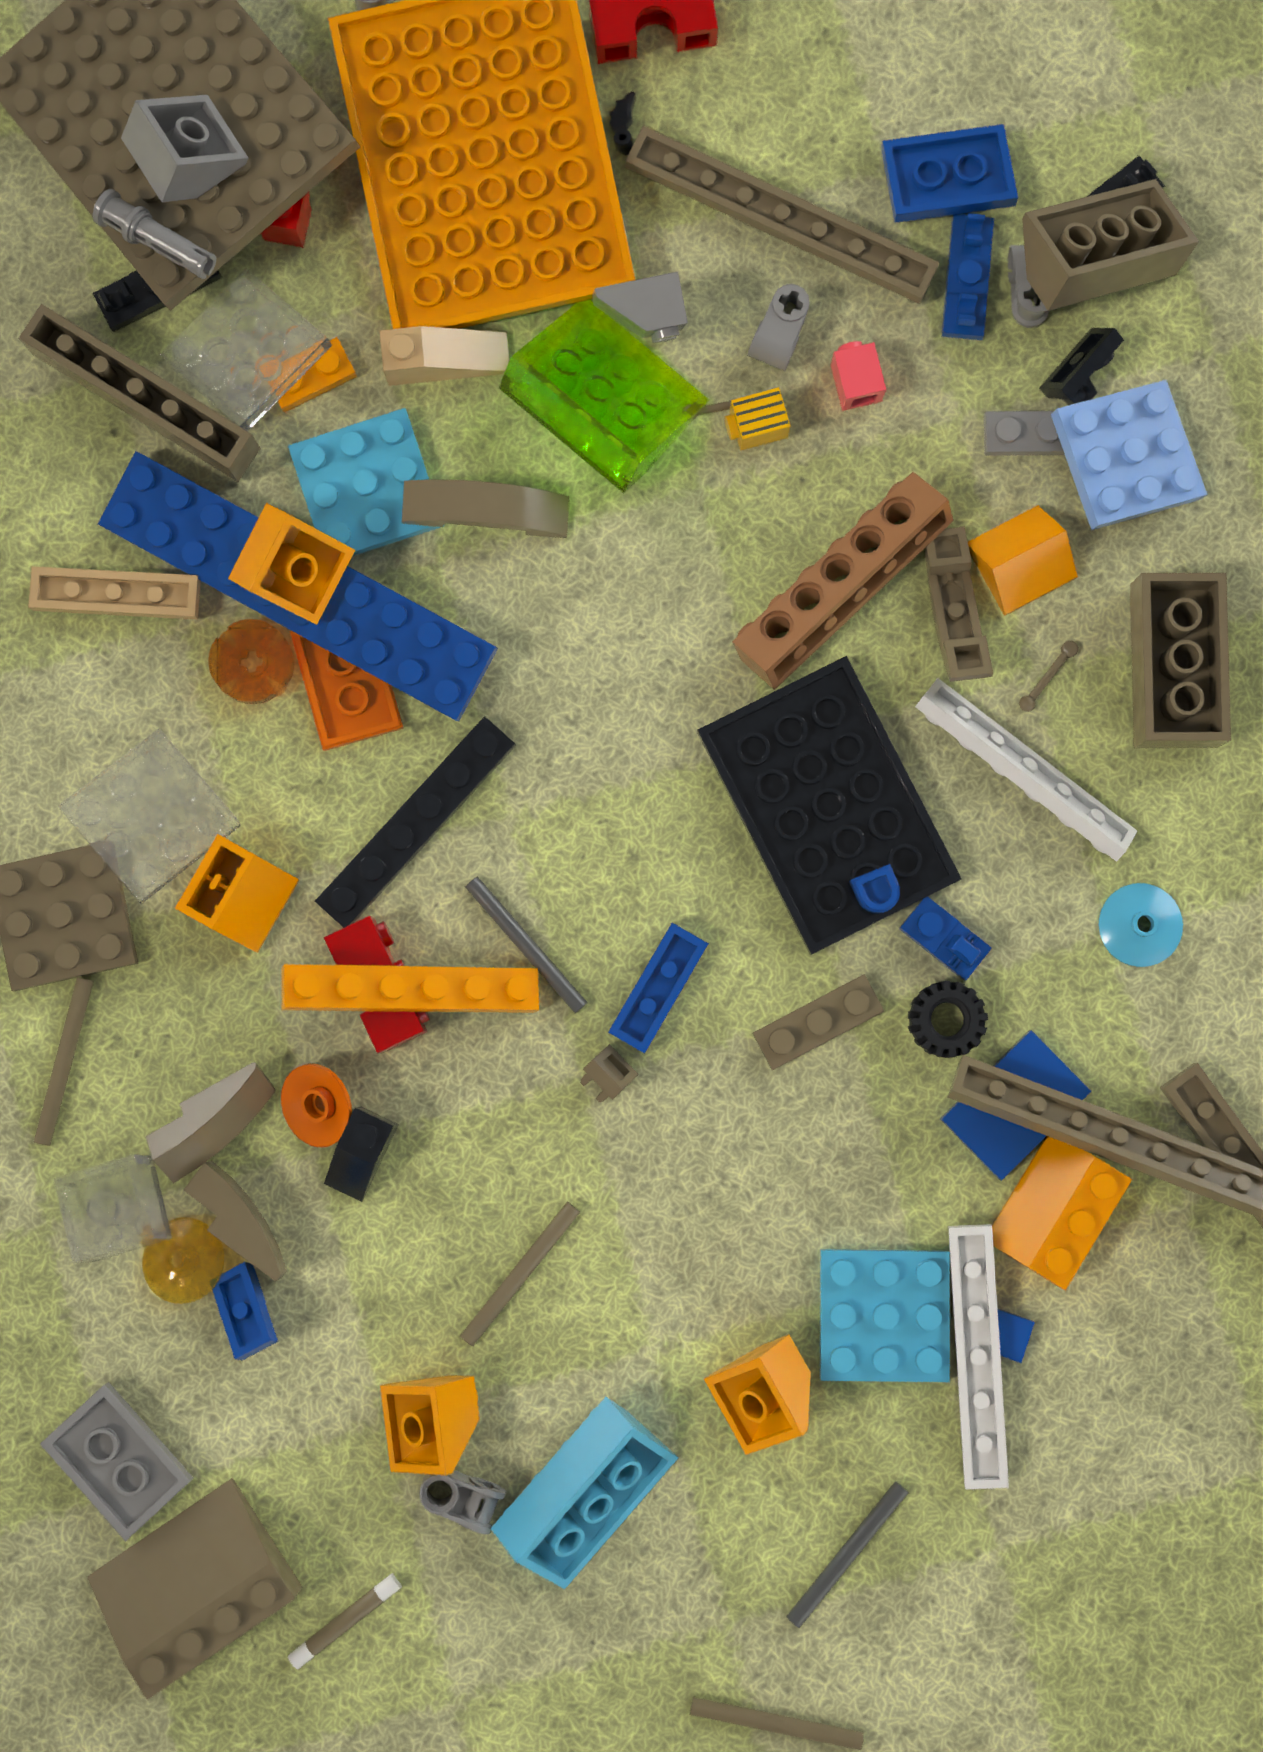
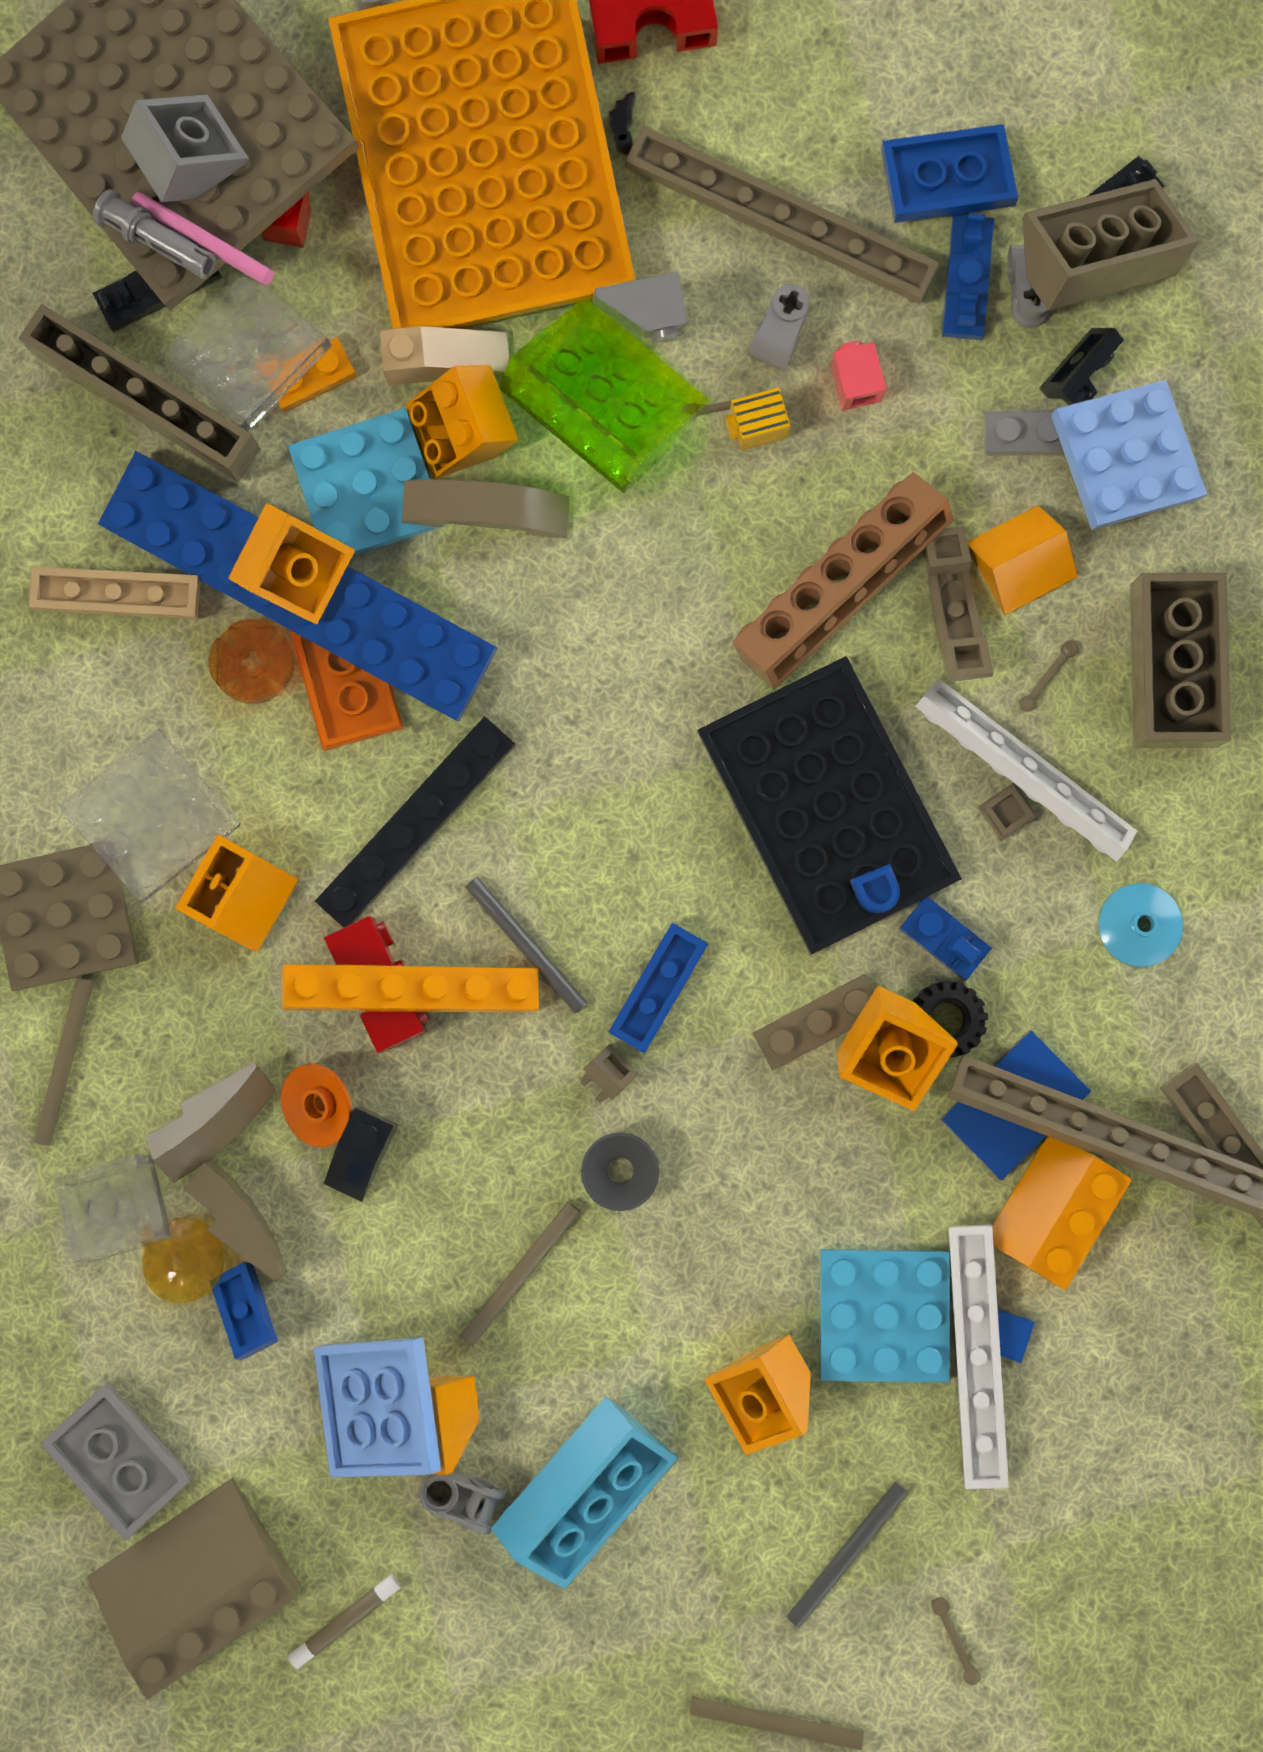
(204, 239): none -> bright pink bar
(377, 1408): none -> light blue plate
(461, 420): none -> light orange slope
(620, 1195): none -> dark grey piece
(894, 1049): none -> light orange slope
(941, 1608): none -> dark tan hinge
(1007, 811): none -> dark tan tile

